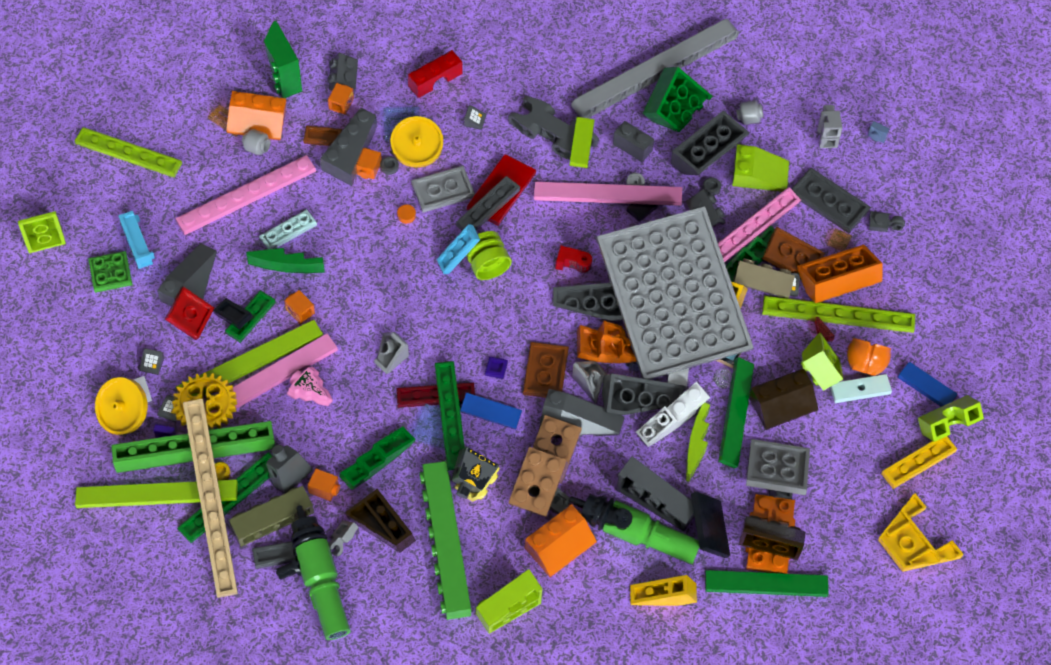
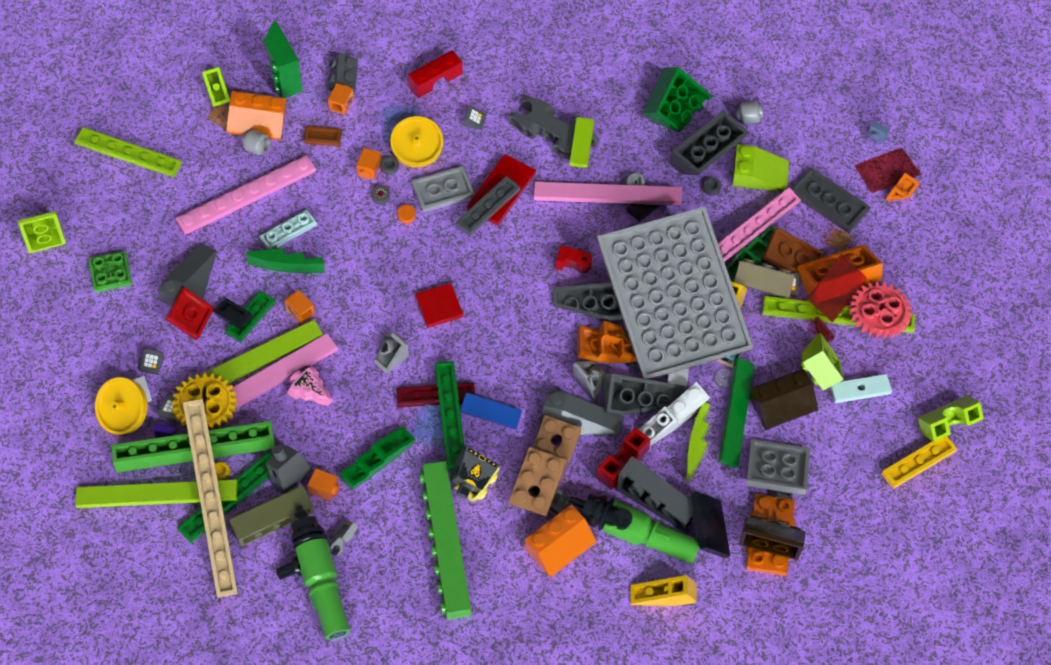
(135, 239): medium azure container -> none
(216, 86): none -> lime slope
(273, 555): dark grey tile -> none
(346, 149): dark grey wedge -> none
(380, 194): none -> dark grey tile
(381, 521): dark brown wedge -> none
(439, 305): none -> red tile
(458, 249): medium azure tile -> none
(489, 256): lime wheel -> none
(496, 367): dark purple tile -> none
(510, 602): lime wedge -> none
(545, 369): dark orange tile -> none
(633, 141): dark grey brick -> none
(634, 445): none -> red arch
(651, 70): light grey beam -> none
(708, 200): dark grey bracket -> none
(766, 583): green tile -> none
(829, 127): light grey hips -> none
(836, 288): none -> clear red piece
(867, 357): orange piece -> none
(880, 222): dark grey plate -> none
(880, 310): none -> coral gear
(886, 170): none -> clear red piece
(903, 189): none -> orange slope
(908, 544): yellow wing -> none
(927, 385): blue tile -> none

